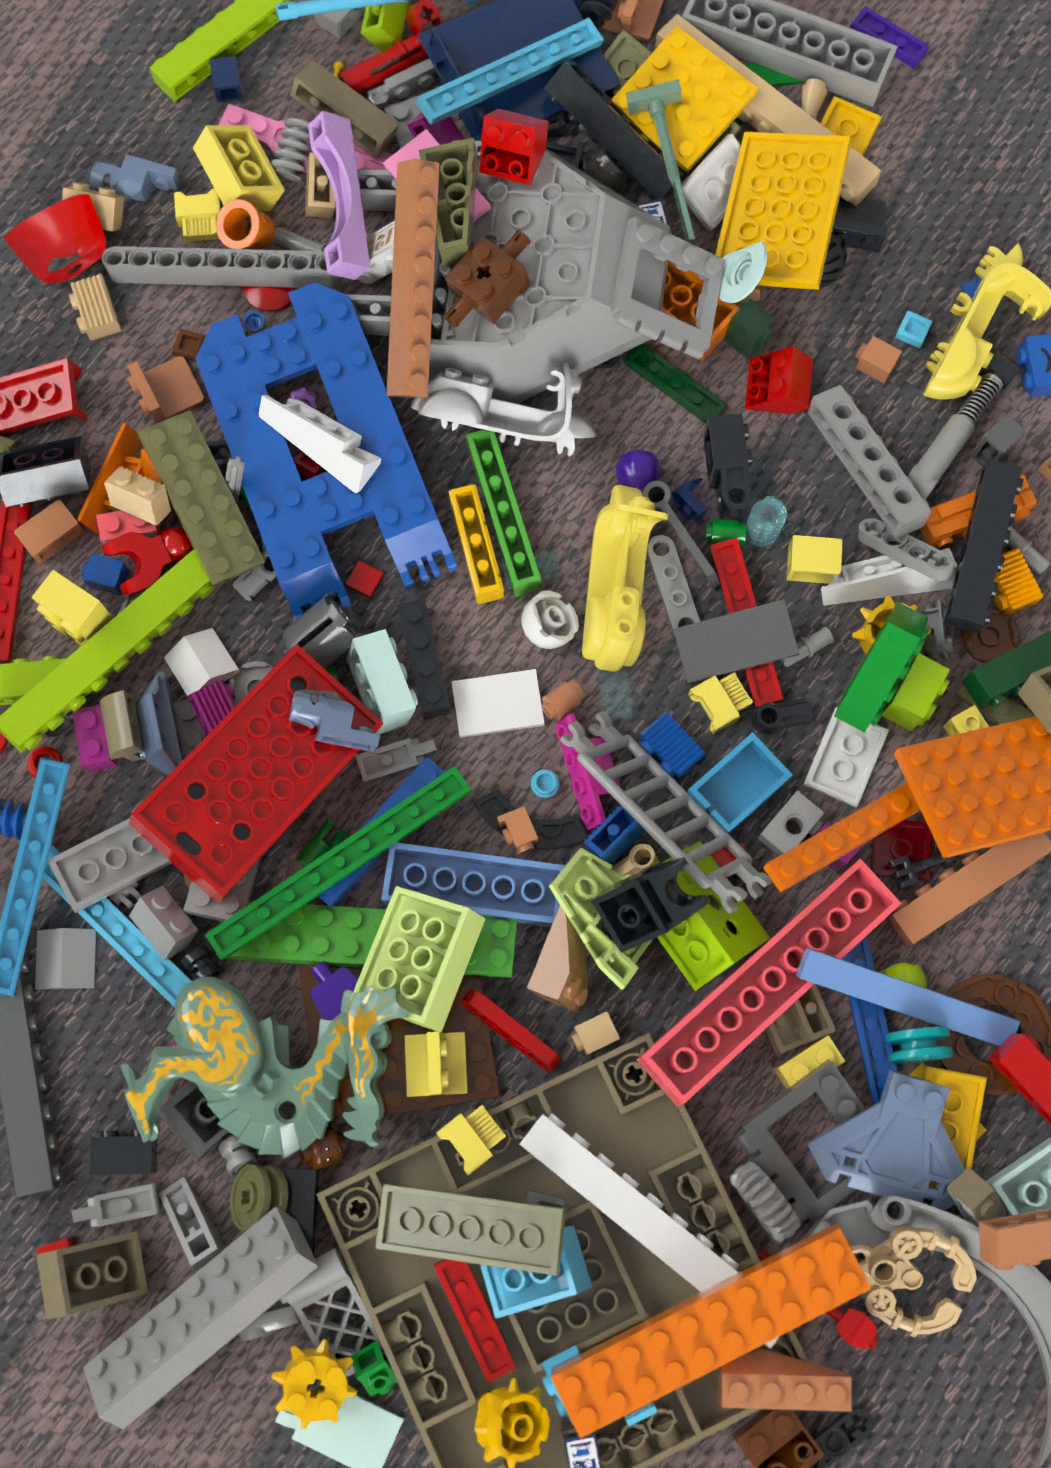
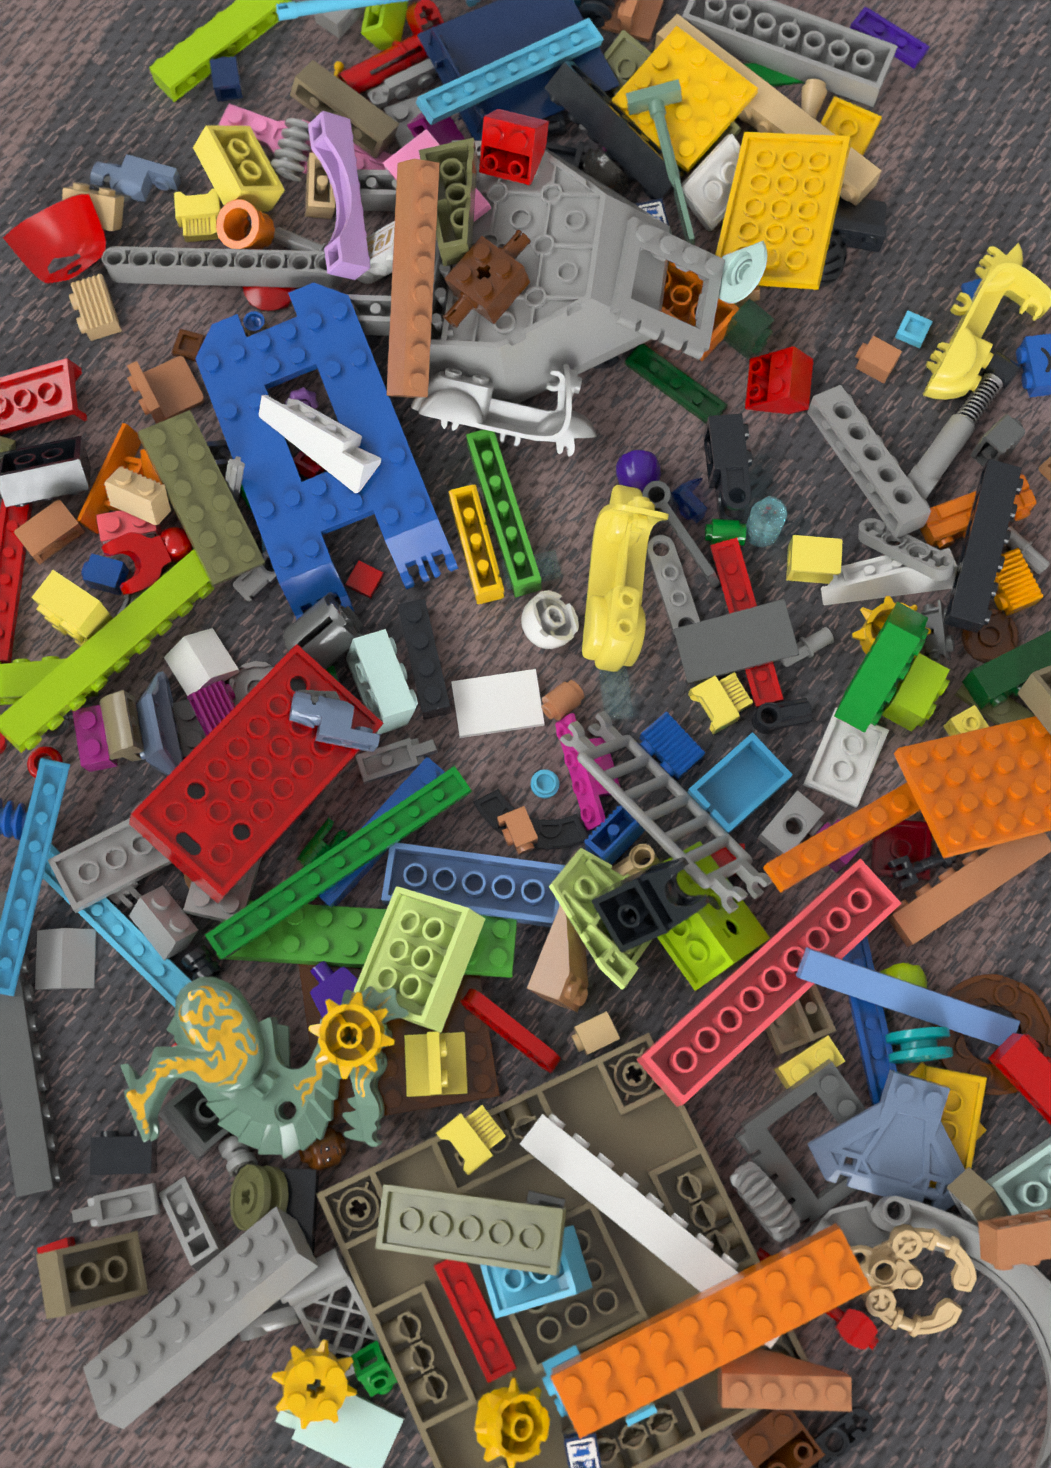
(334, 1030): none -> yellow brick

